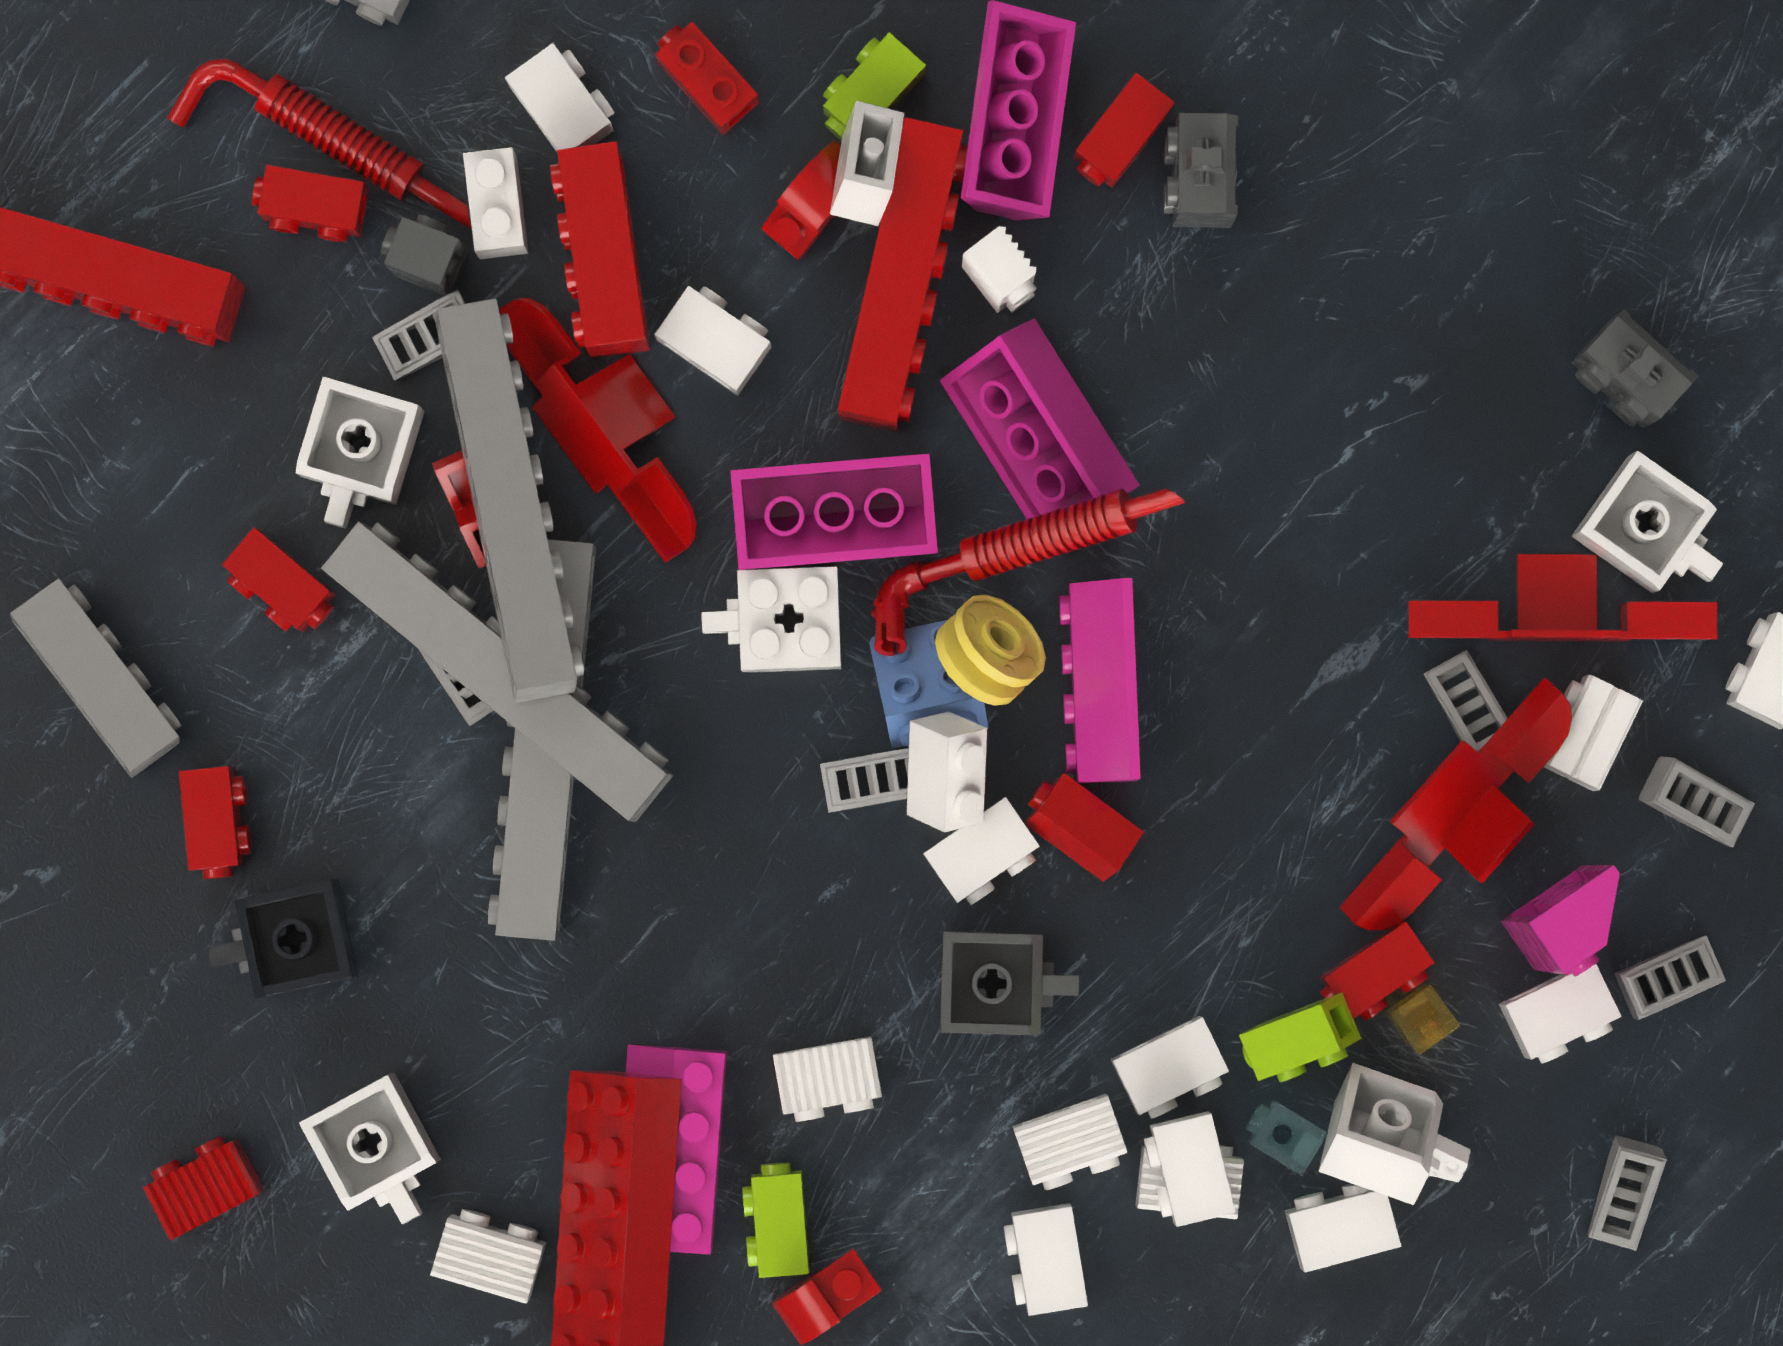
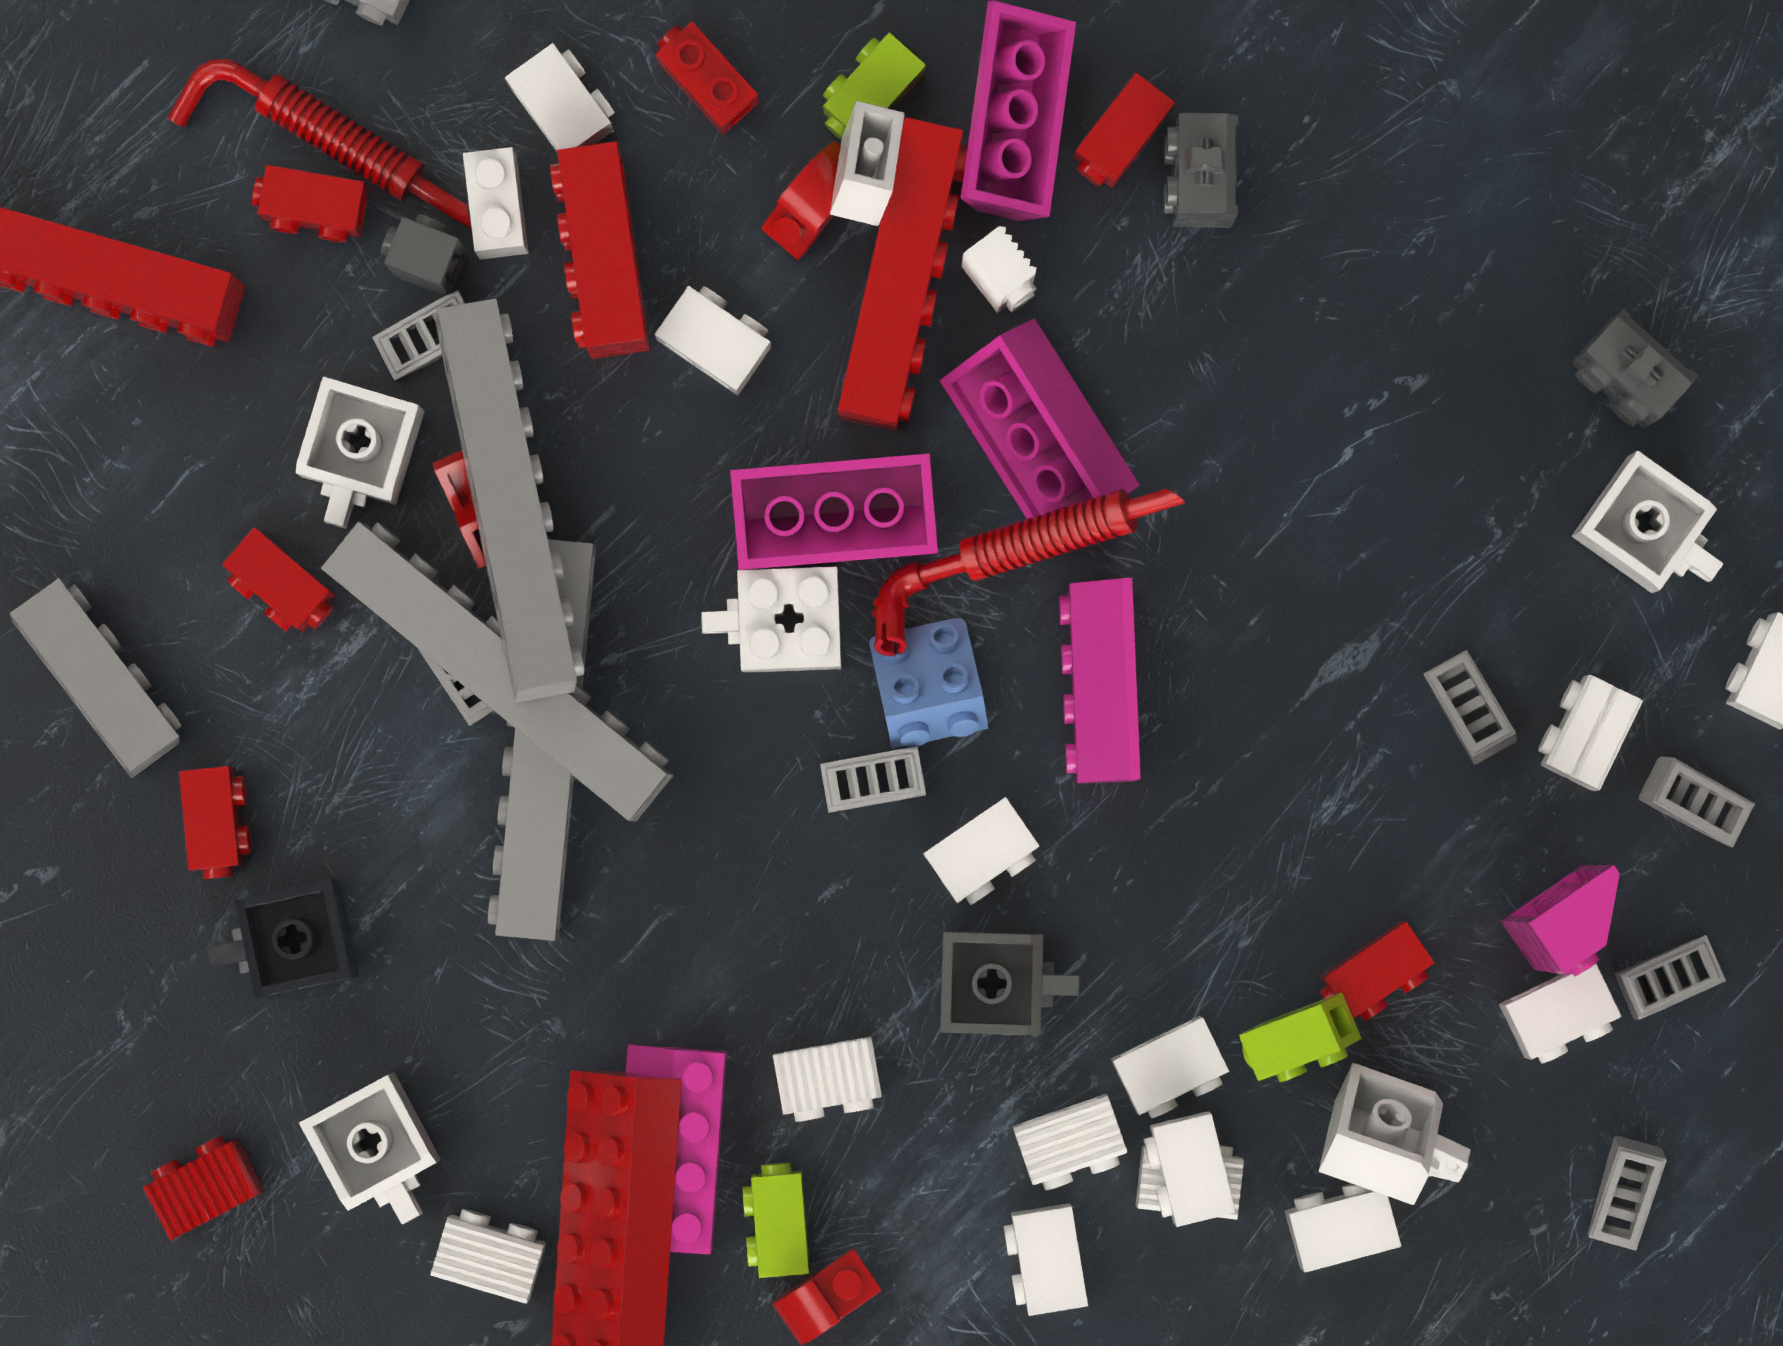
(600, 421): red piece -> none
(946, 771): white brick -> none
(990, 650): light yellow wheel -> none
(1082, 826): red brick -> none
(1300, 1147): clear light blue brick -> none
(1422, 1018): clear yellow brick -> none
(1463, 812): red piece -> none
(1561, 605): red piece -> none

